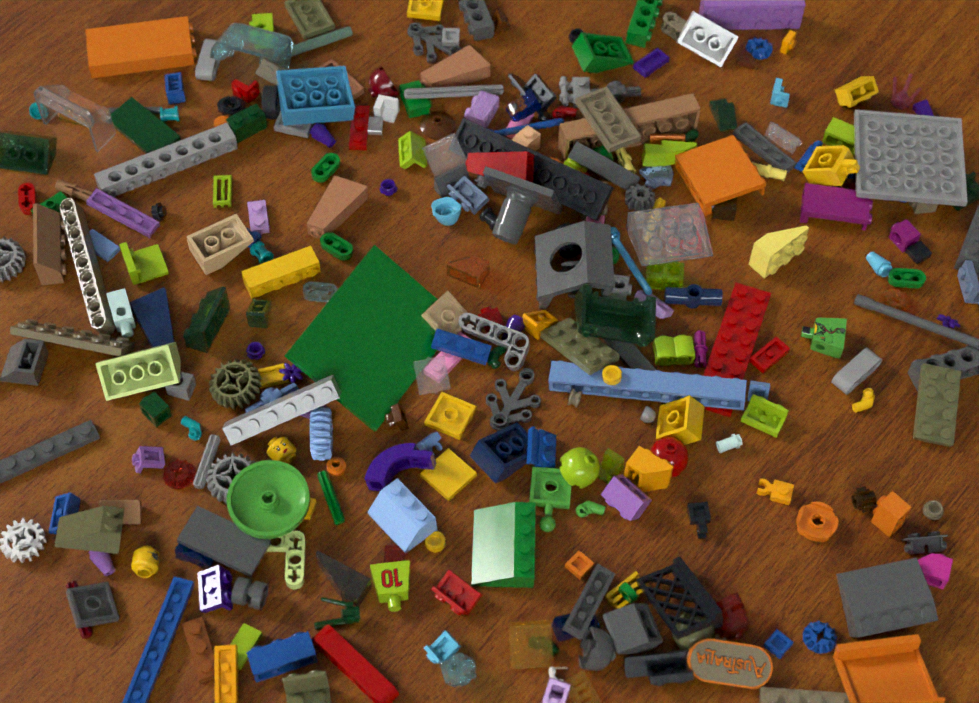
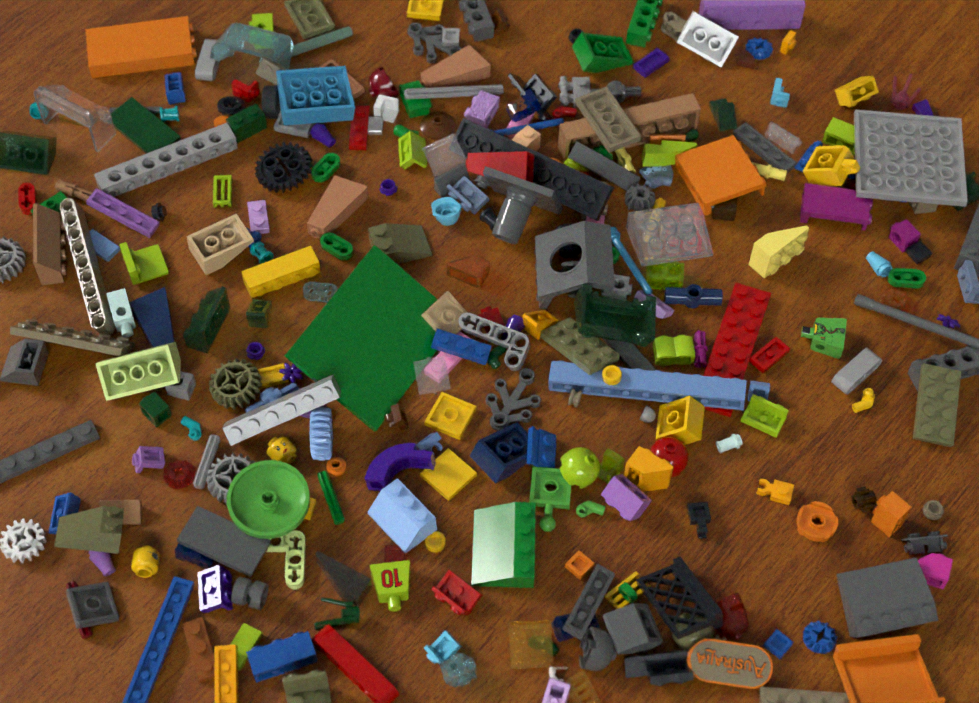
(273, 175): none -> black gear
(400, 130): none -> green arm
(400, 241): none -> olive slope

